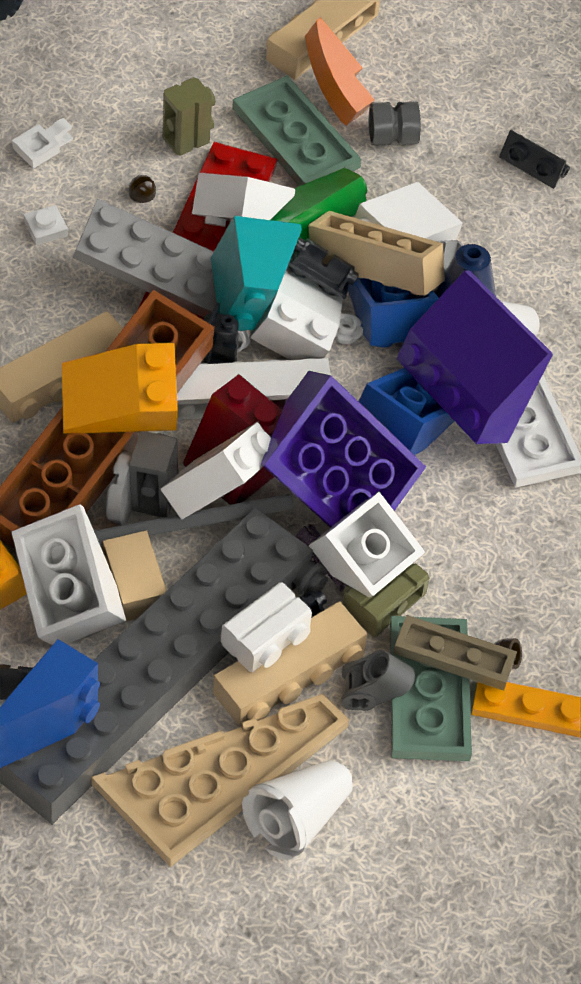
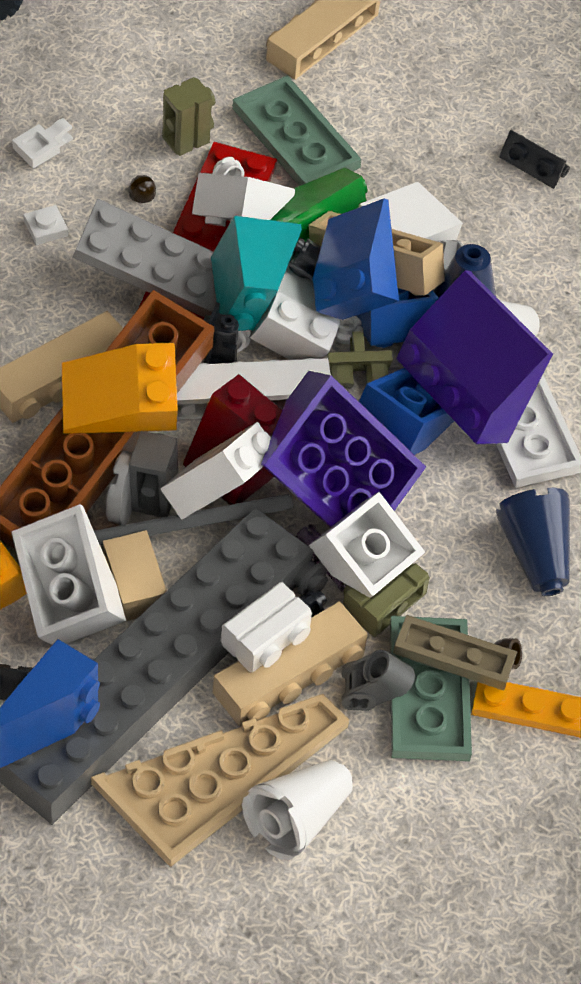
(228, 166): none -> white plate
(336, 73): orange slope -> none
(345, 363): none -> olive hips
(356, 263): none -> blue slope
(393, 123): dark grey wheel -> none
(539, 536): none -> dark blue cone

